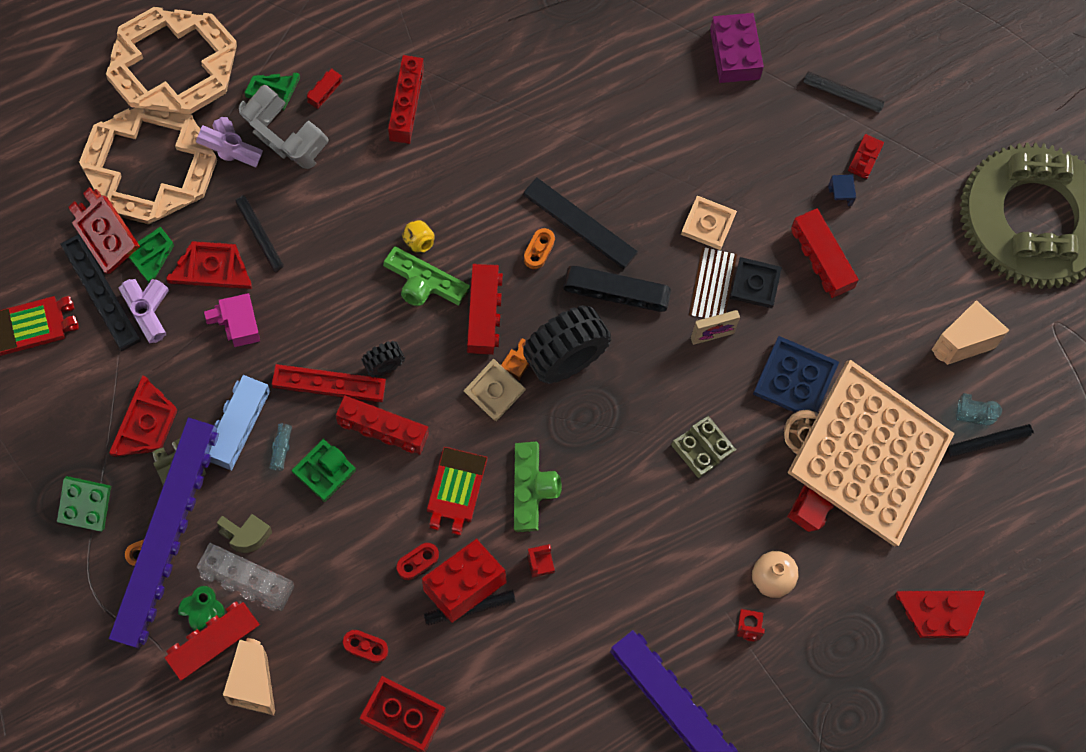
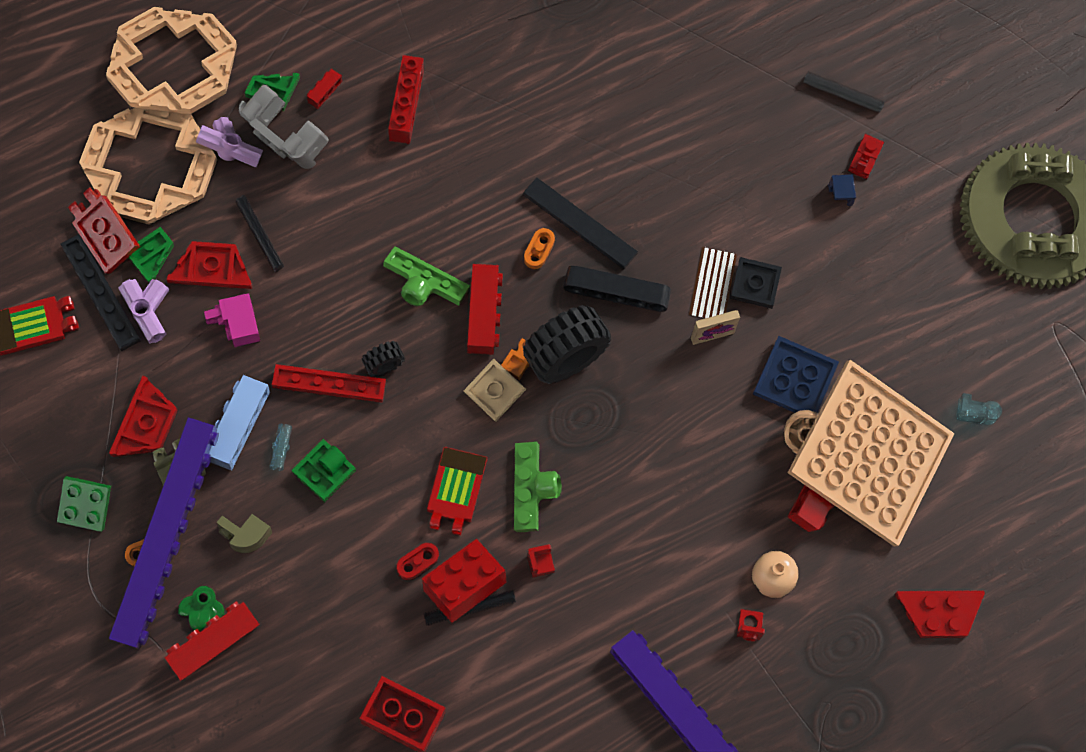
(245, 577): clear brick -> none
(250, 679): light nougat slope -> none
(366, 646): red plate -> none
(382, 425): red brick -> none
(418, 236): yellow head -> none
(703, 447): olive slope -> none
(708, 222): light nougat plate -> none
(736, 47): magenta brick -> none
(824, 253): red brick -> none
(970, 335): light nougat slope -> none
(990, 440): black axle -> none

